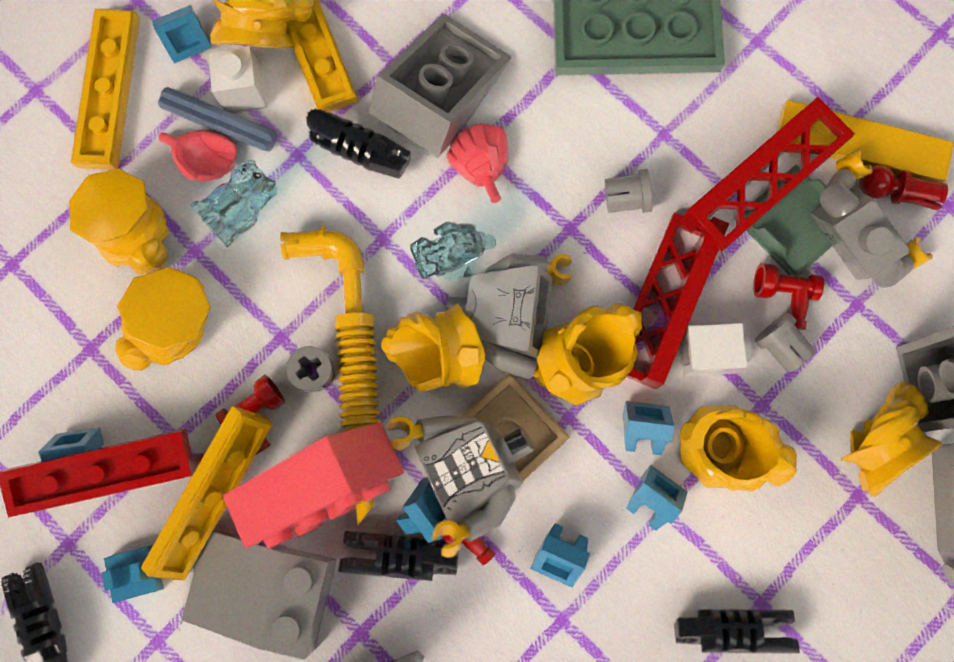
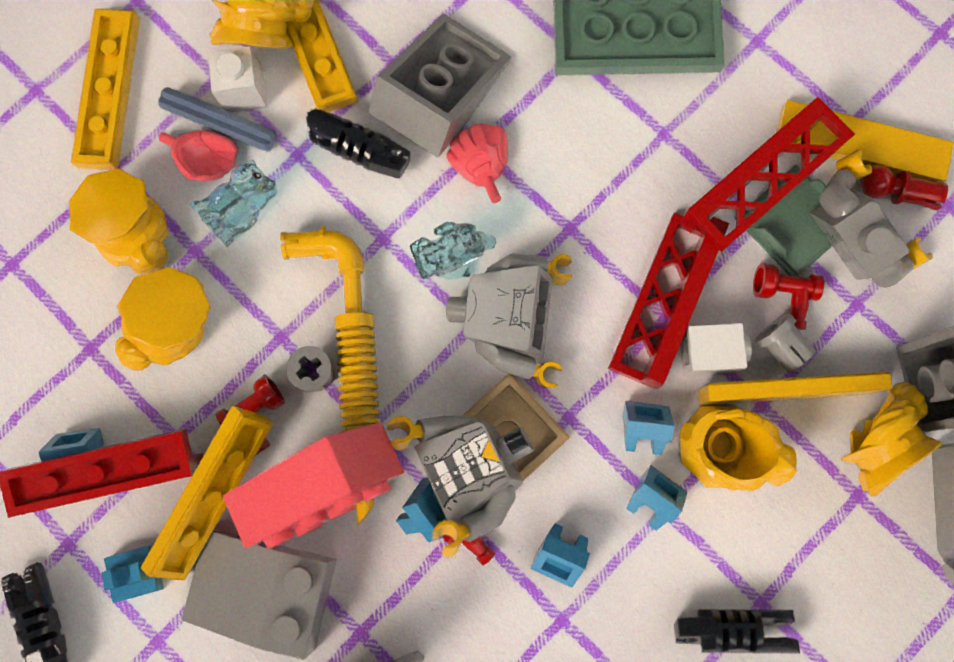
(181, 34): dark azure tile -> none
(397, 557): black hinge -> none
(436, 349): yellow piece -> none
(590, 352): yellow piece -> none
(637, 189): light grey bush -> none
(794, 388): none -> yellow tile

